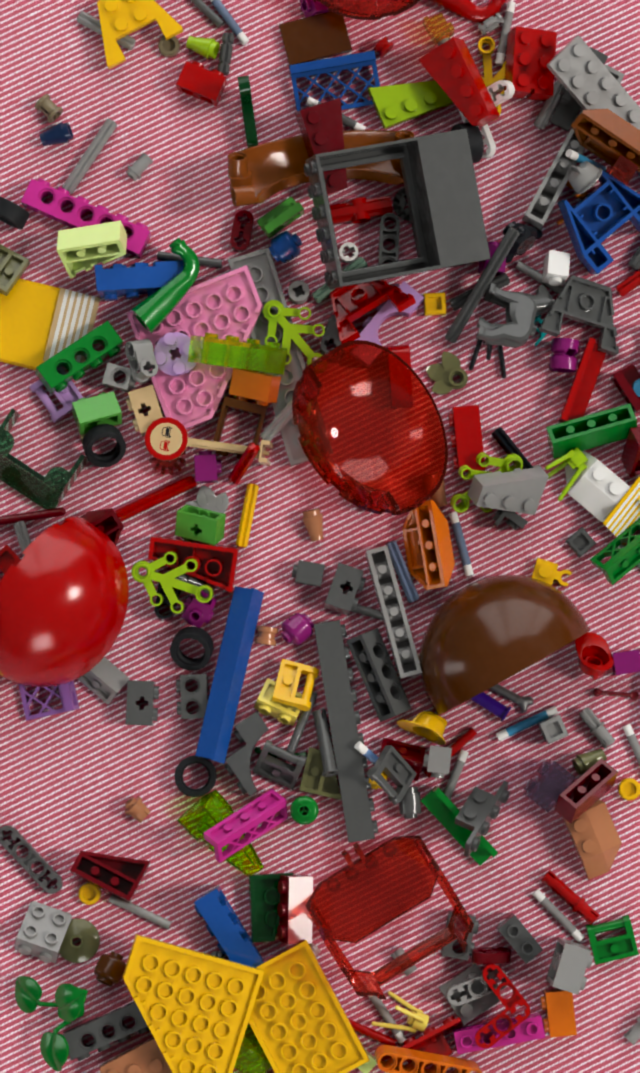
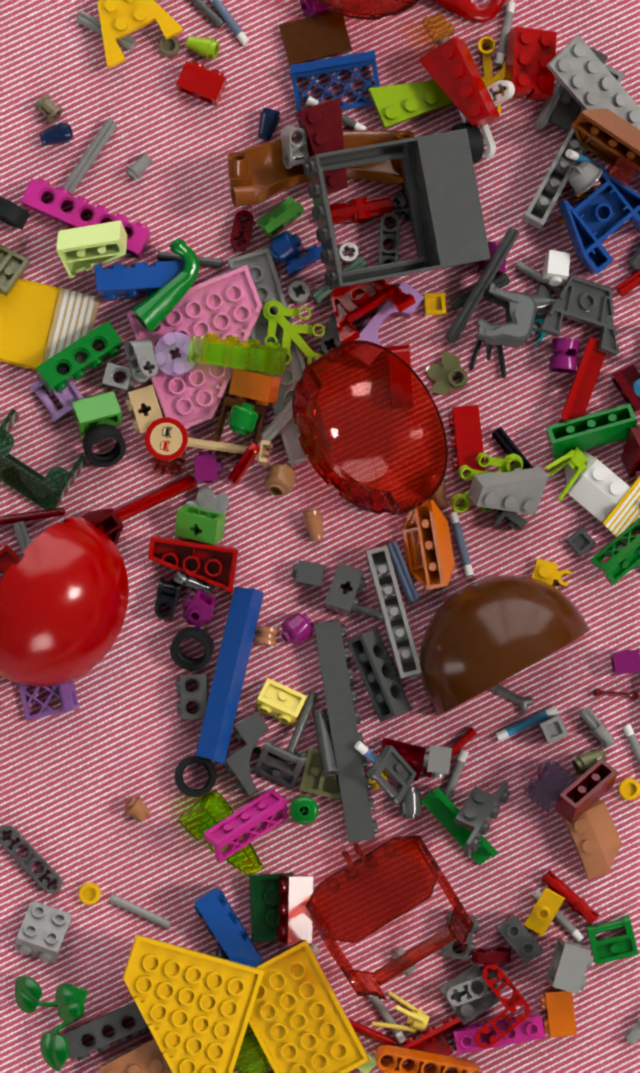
(89, 941): olive dish -> none
(105, 680): light grey panel -> none
(110, 969): reddish brown head -> none
(111, 873): dark red wedge -> none
(135, 692): dark grey brick -> none
(168, 581): lime plant -> none
(225, 53): dark grey axle -> none
(242, 418): none -> green head
(247, 109): dark green beam -> none
(247, 515): yellow axle -> none
(267, 123): none -> dark blue cone
(280, 479): none -> medium nougat head
(288, 681): yellow plate -> none
(294, 151): none -> light grey piece
(298, 264): none -> blue plate
(383, 47): red bush -> none
(426, 725): yellow piece -> none
(491, 24): light grey piece -> none
(491, 705): dark purple pin -> none
(524, 241): black rock -> none
(544, 911): none -> yellow plate
(593, 654): red piece -> none

